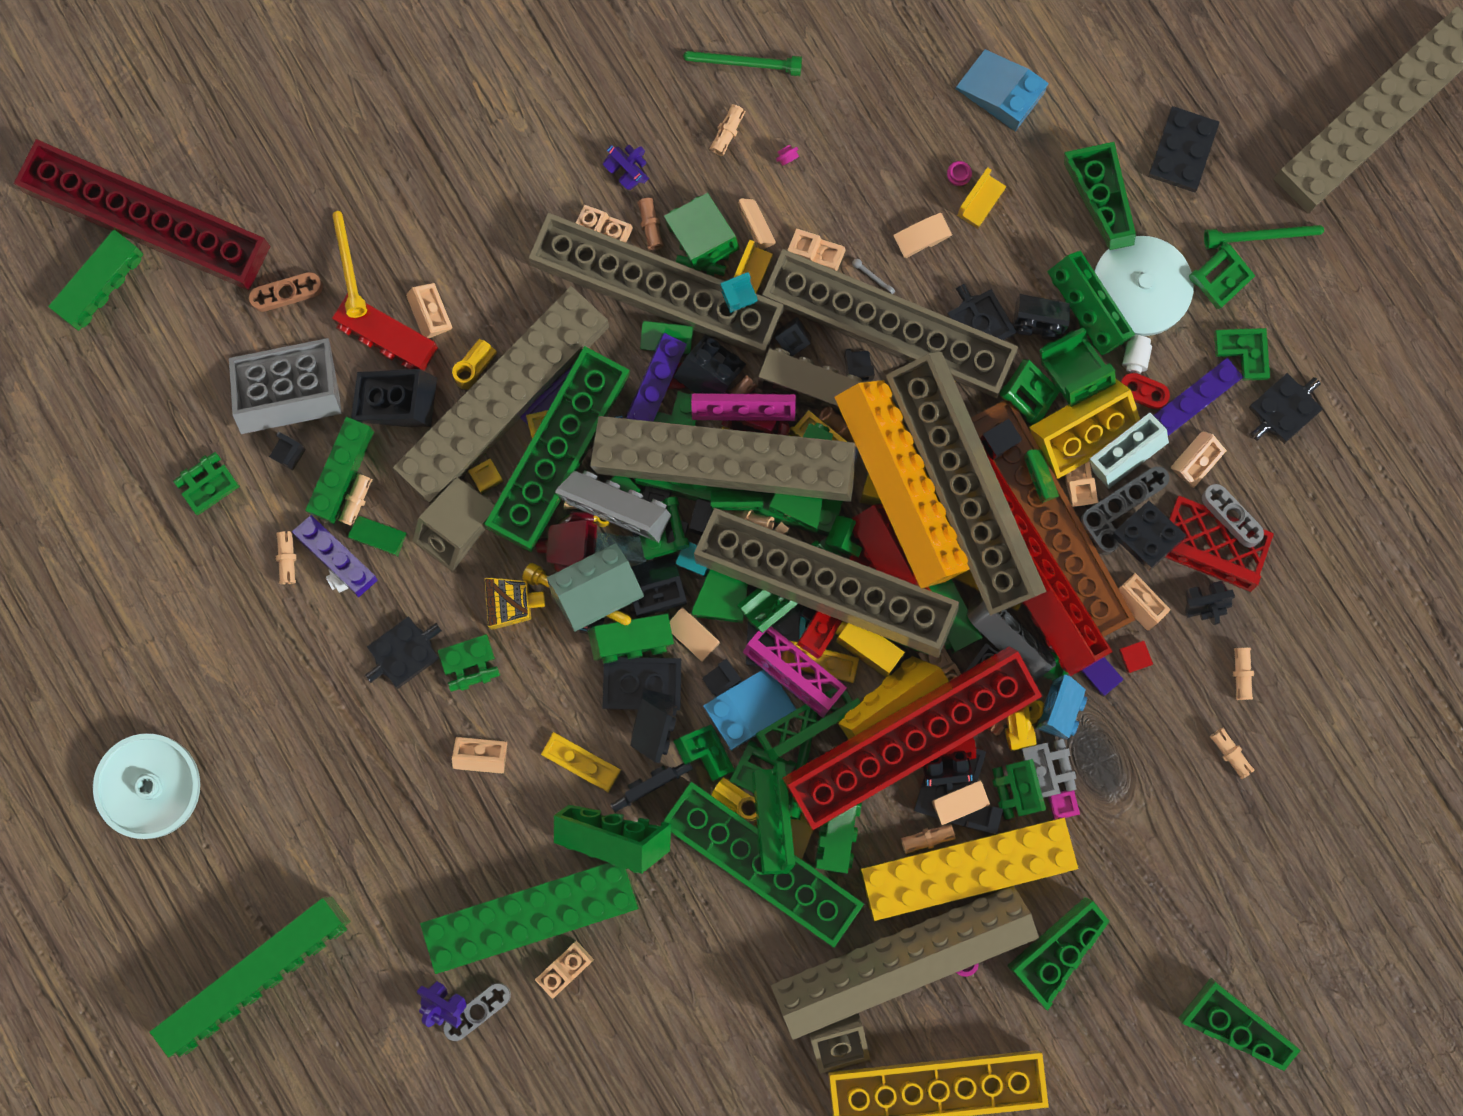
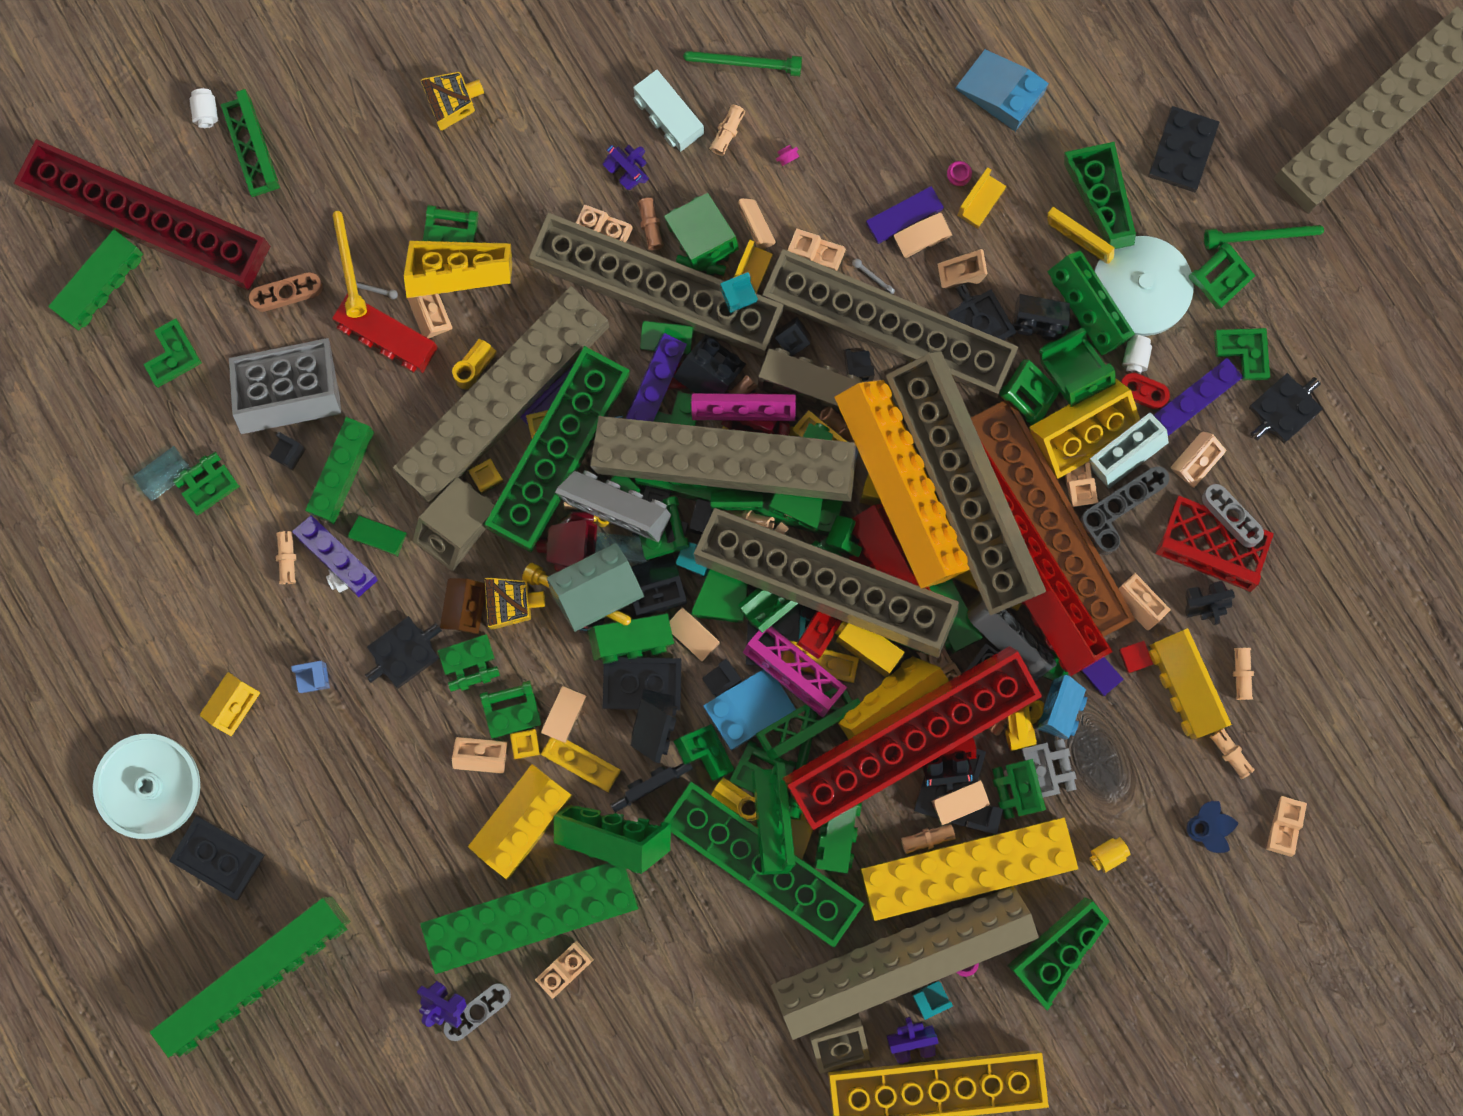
(159, 474): none -> clear light blue slope
(178, 354): none -> green plate
(203, 108): none -> white brick
(217, 857): none -> black plate
(229, 704): none -> yellow panel
(256, 138): none -> green fence
(311, 676): none -> medium blue panel
(355, 499): light nougat pin -> none
(392, 294): none -> light grey hinge
(394, 398): black slope -> none
(450, 234): none -> green plate
(451, 97): none -> torso
(455, 266): none -> yellow wedge
(463, 605): none -> reddish brown panel
(512, 718): none -> green plate
(519, 821): none -> yellow slope
(525, 744): none -> yellow tile
(563, 714): none -> light nougat slope
(667, 111): none -> light aqua brick
(904, 215): none -> dark purple tile
(912, 1037): none -> dark purple hips
(931, 1000): none -> teal panel
(963, 269): none -> light nougat slope
(1000, 439): black panel -> none
(1040, 475): green slope -> none
(1063, 805): dark pink tile -> none
(1080, 235): none -> yellow tile
(1109, 854): none -> yellow brick
(1149, 535): black plate -> none
(1189, 685): none -> yellow slope
(1214, 825): none -> dark blue plate
(1232, 1022): green wedge -> none
(1286, 826): none -> light nougat slope

